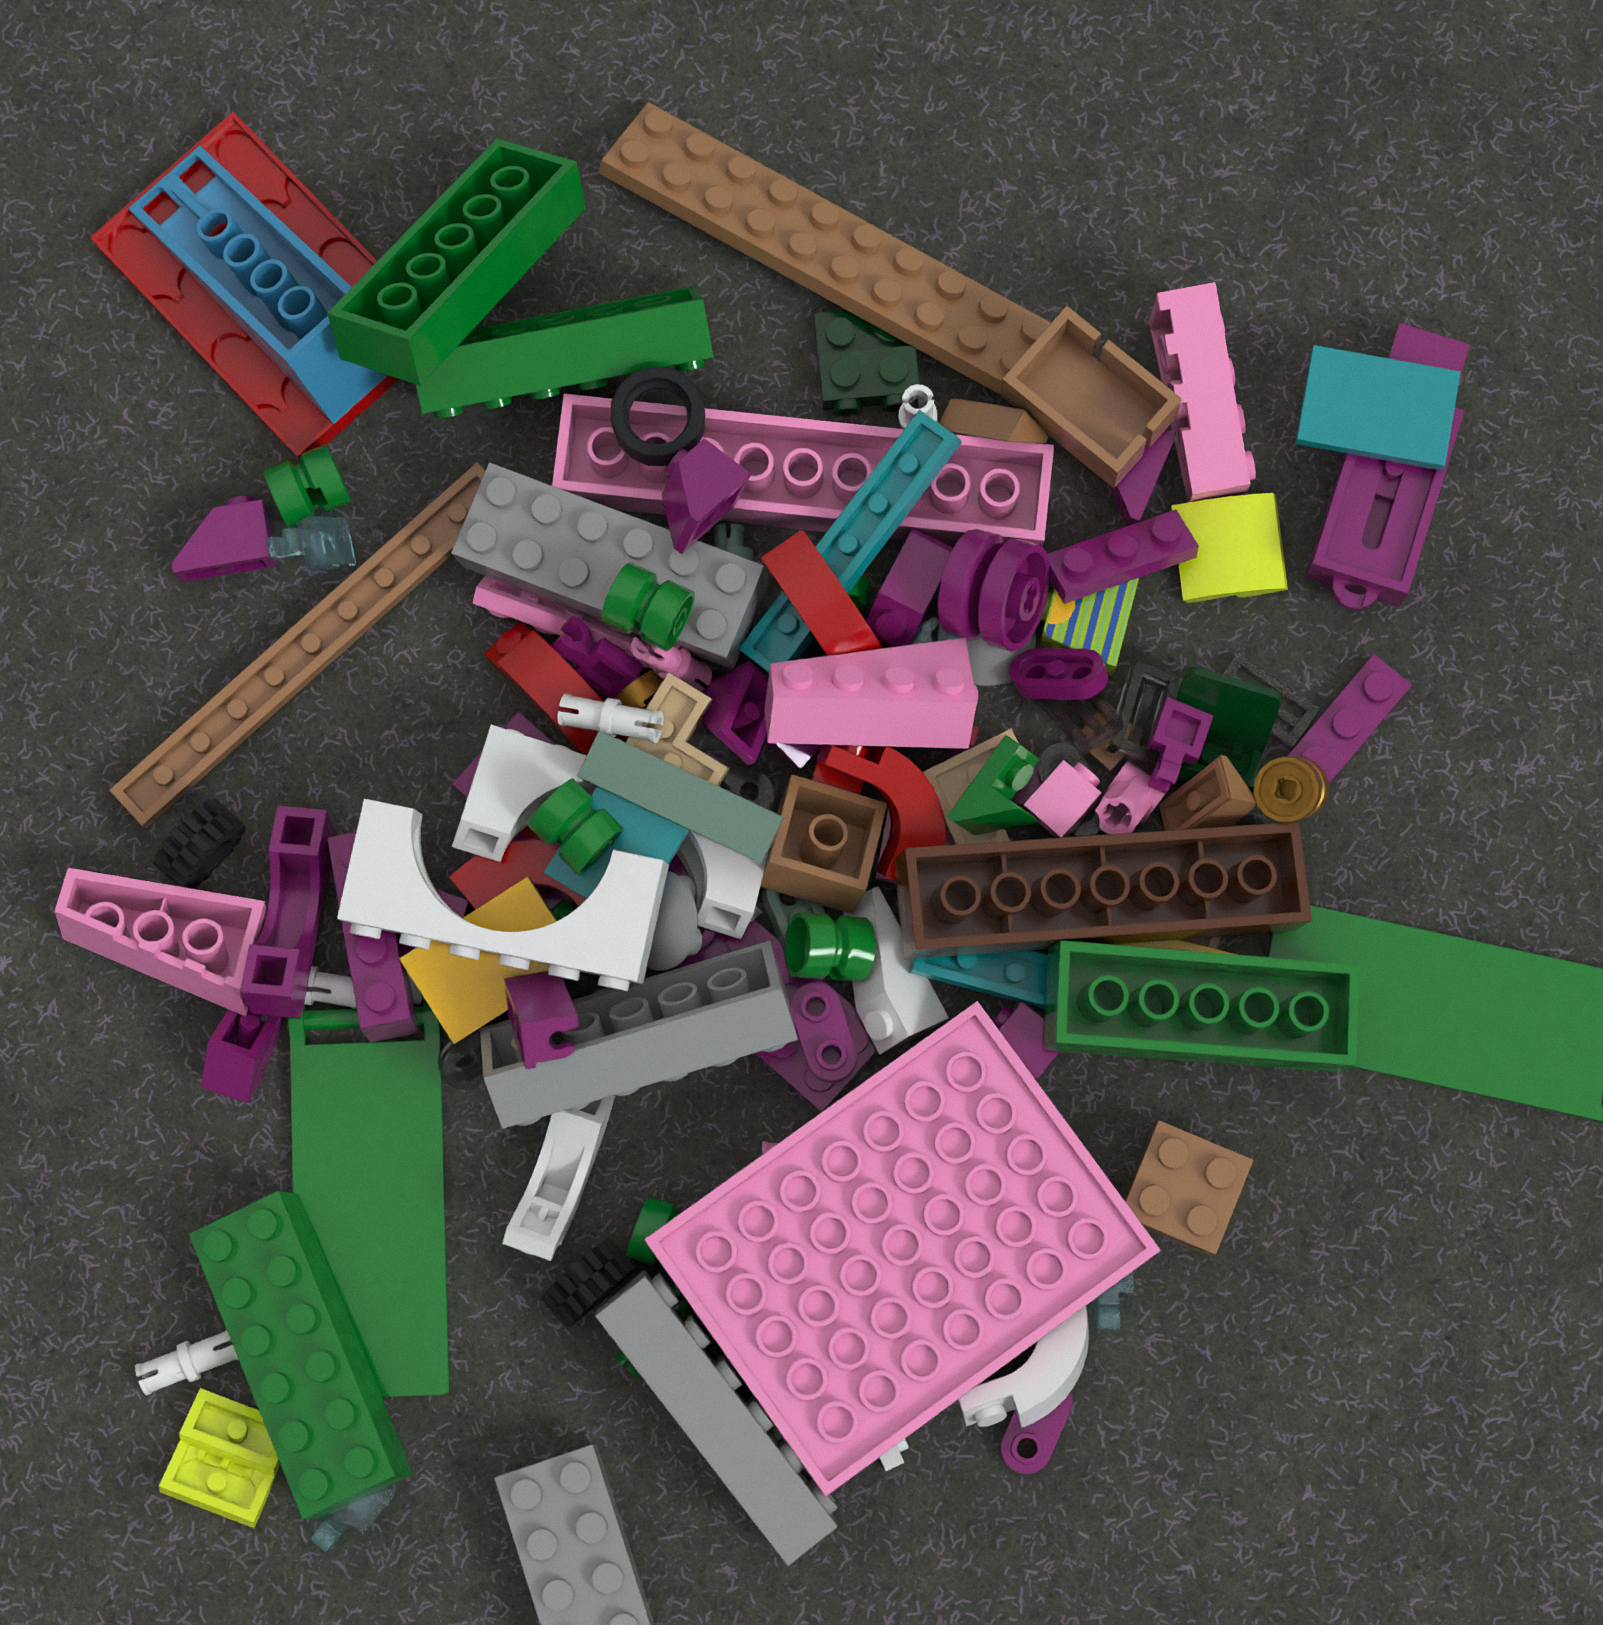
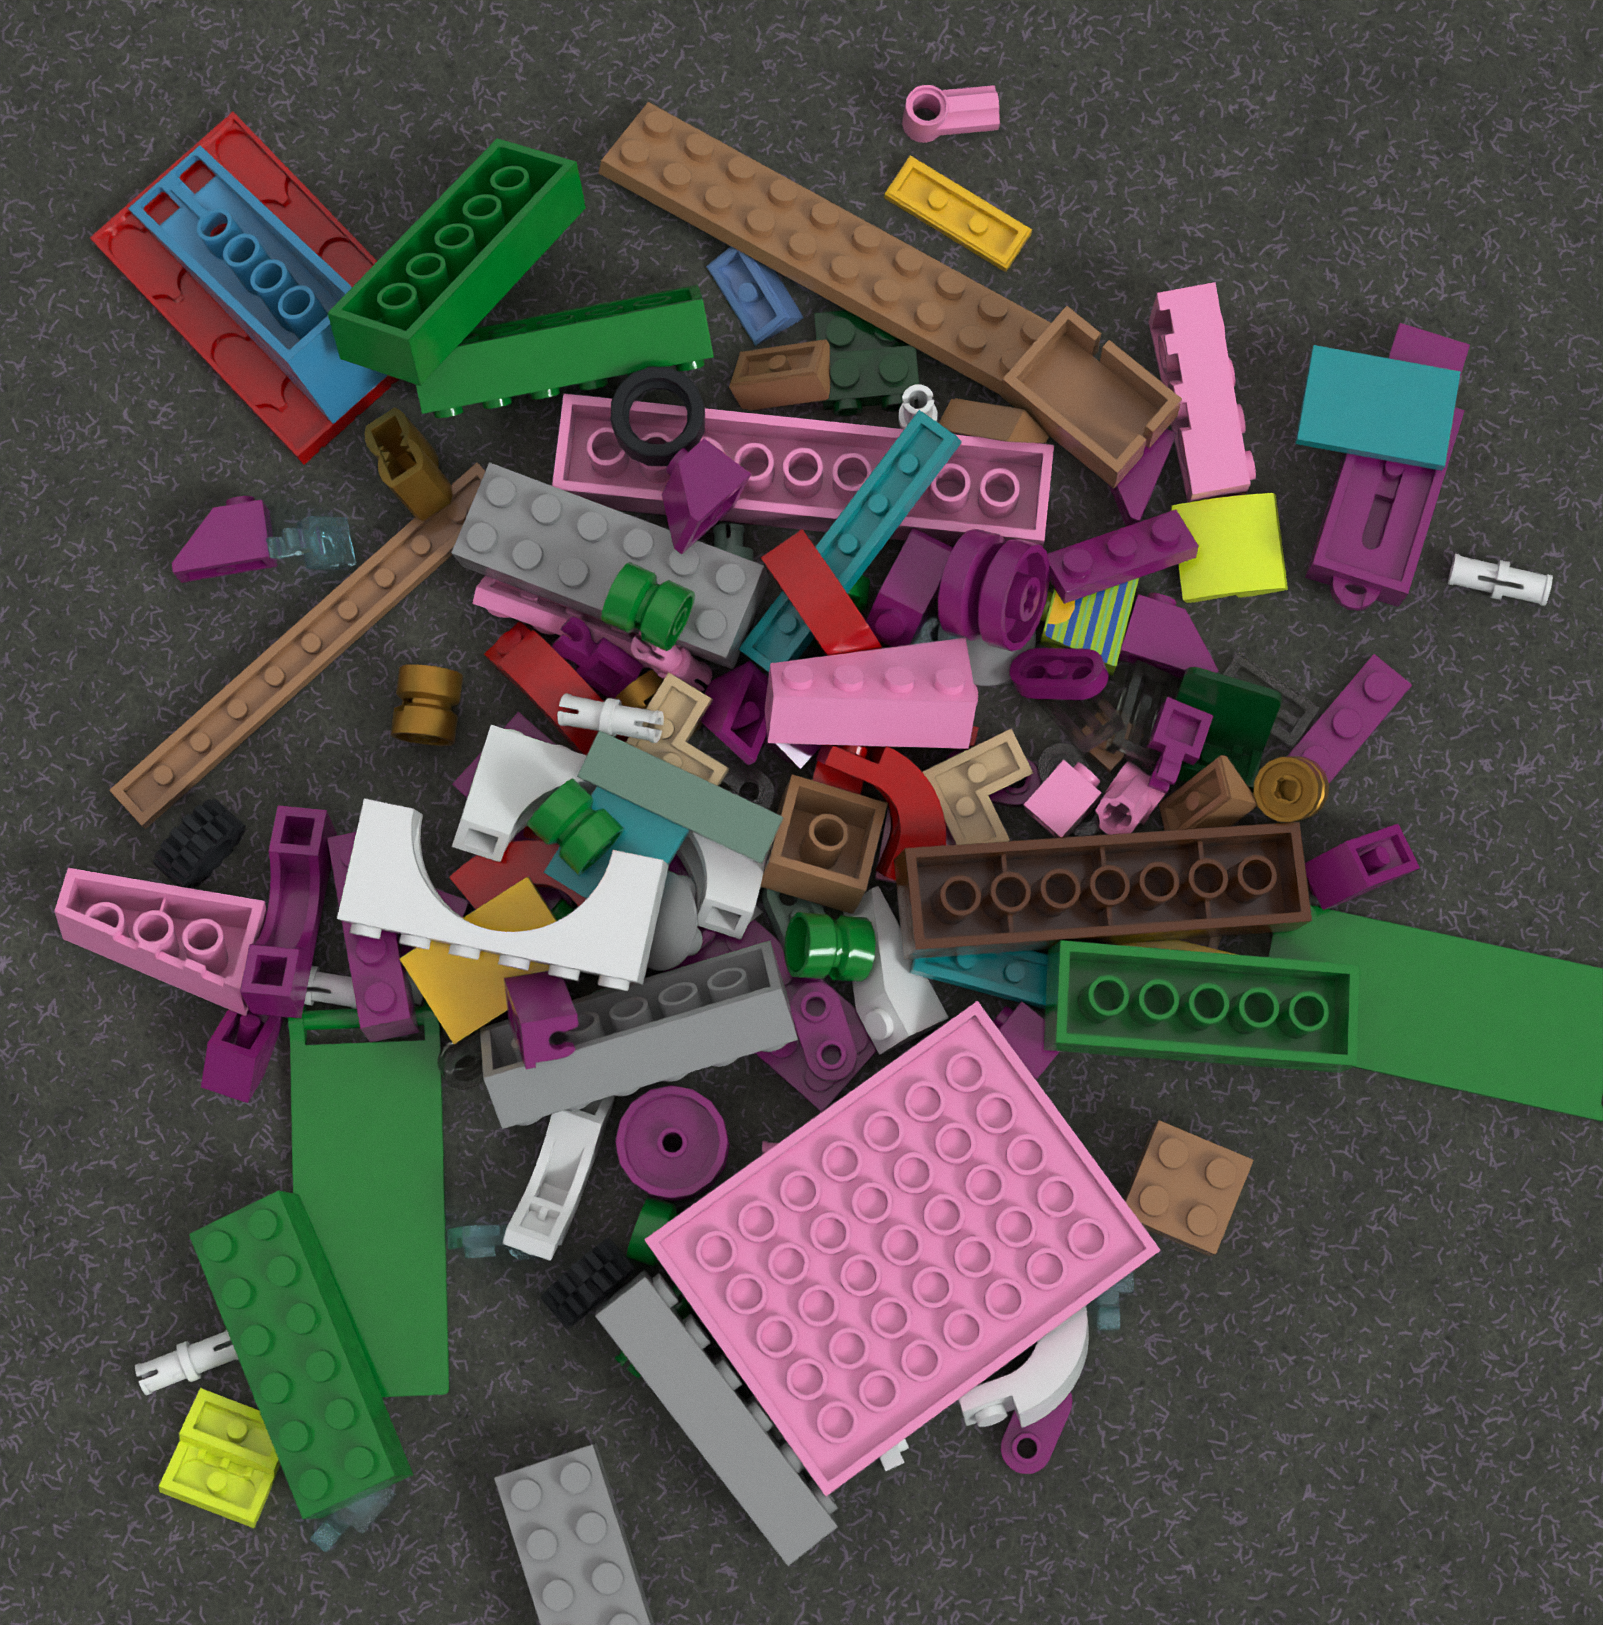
(307, 485): green wheel -> none
(408, 464): none -> pearl gold brick
(426, 705): none -> pearl gold wheel
(482, 1241): none -> clear light blue plate
(676, 1113): none -> magenta wheel
(754, 294): none -> medium blue slope
(782, 375): none -> medium nougat slope
(956, 111): none -> bright pink piece
(957, 213): none -> yellow tile
(987, 800): green slope -> none
(1164, 637): none -> magenta slope
(1360, 866): none -> magenta slope
(1529, 585): none -> white pin

